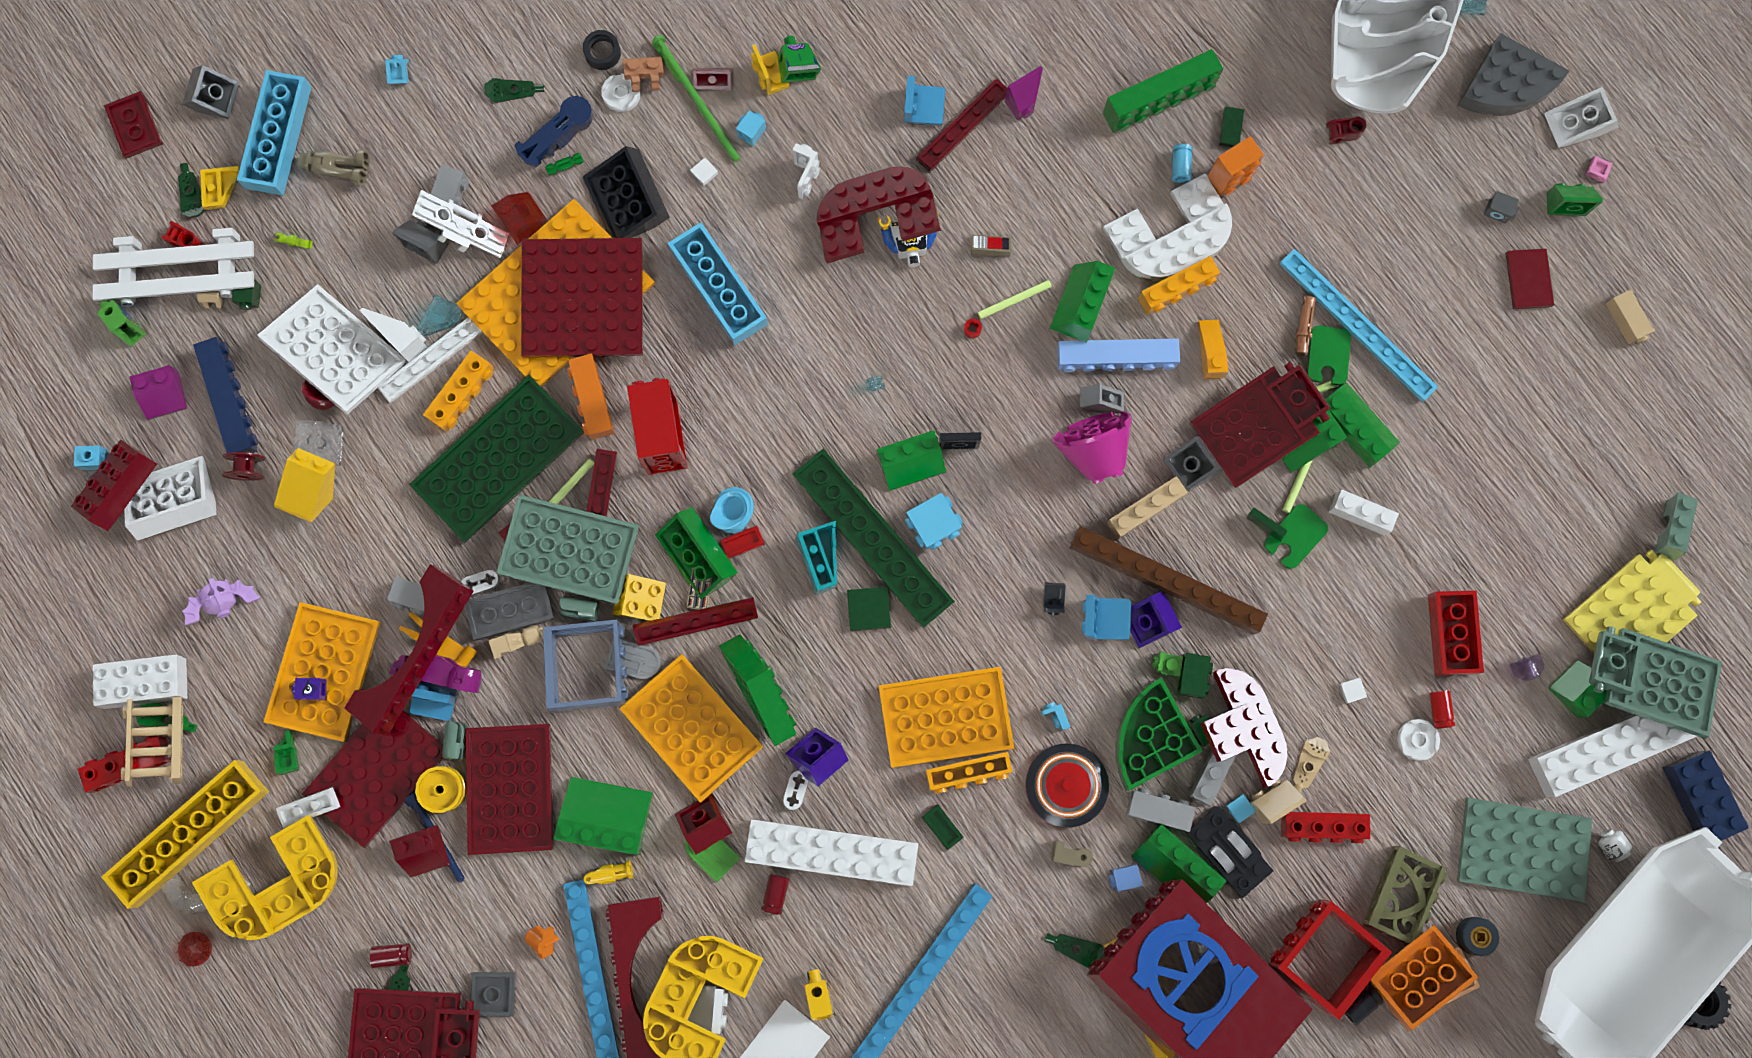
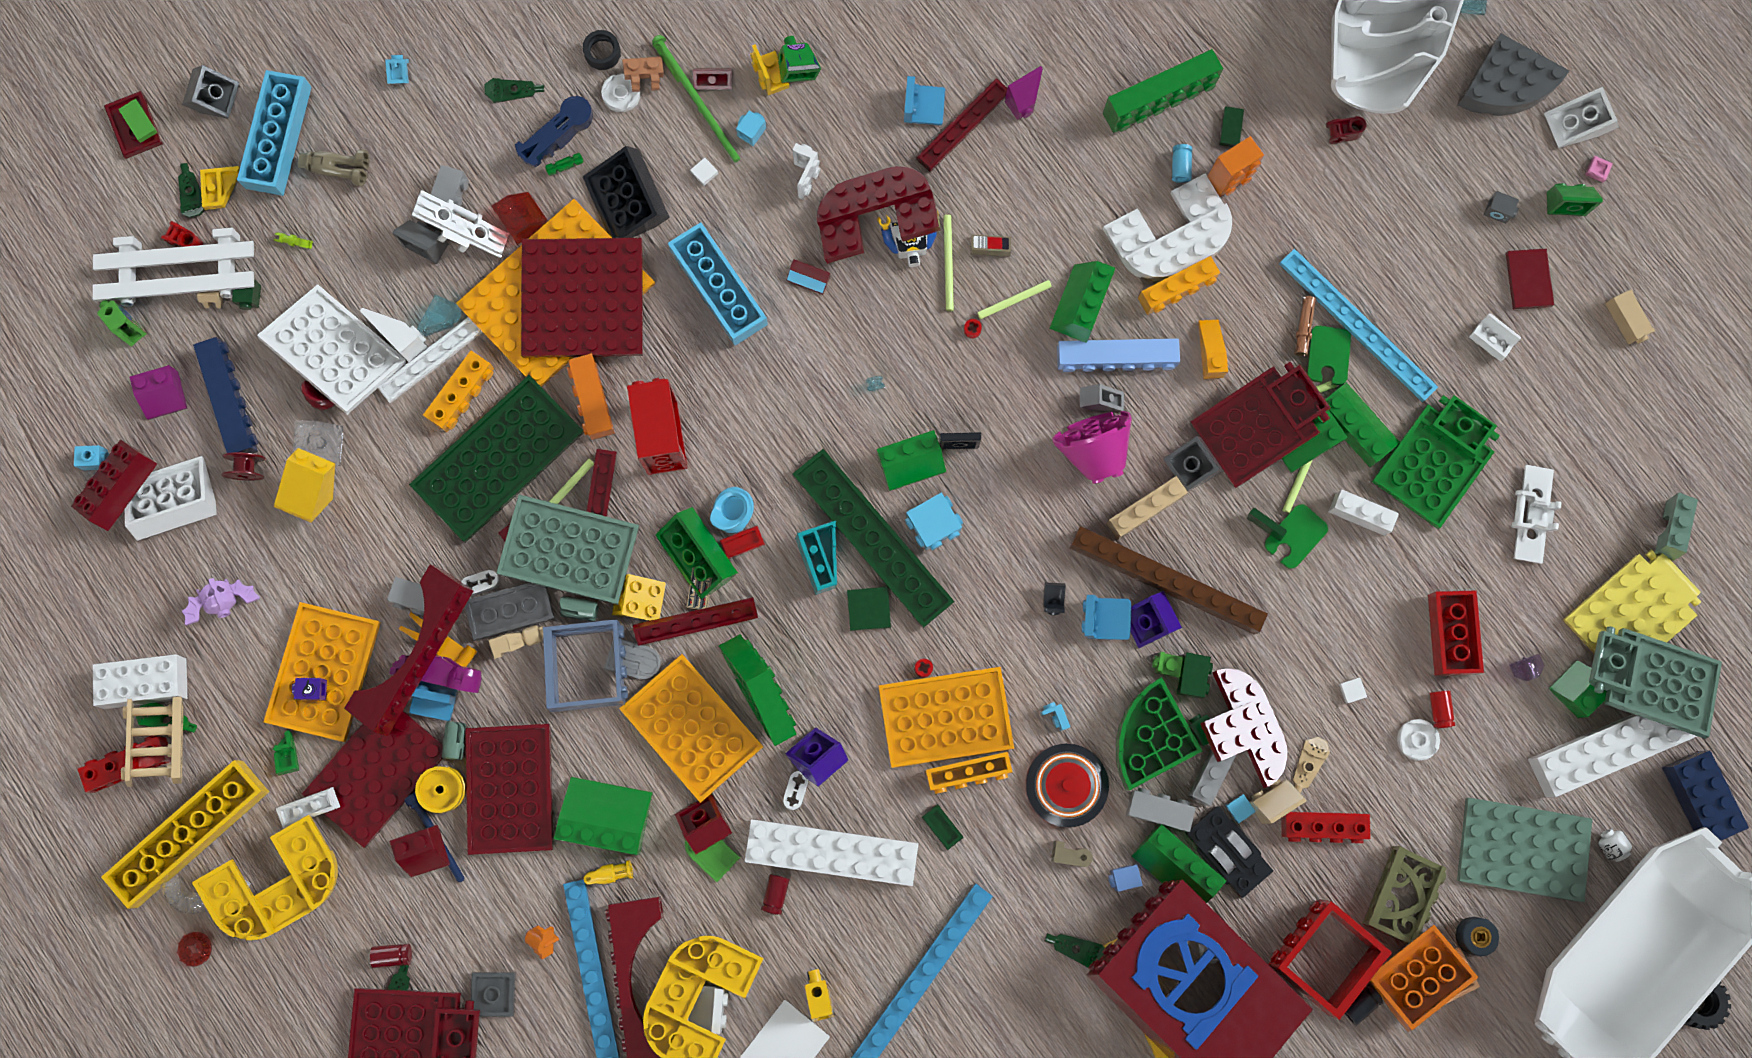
(137, 120): none -> bright green tile
(808, 276): none -> slope
(925, 662): none -> red bush
(948, 263): none -> yellowish green piece
(1438, 459): none -> green plate
(1494, 337): none -> white bracket
(1539, 514): none -> white piece

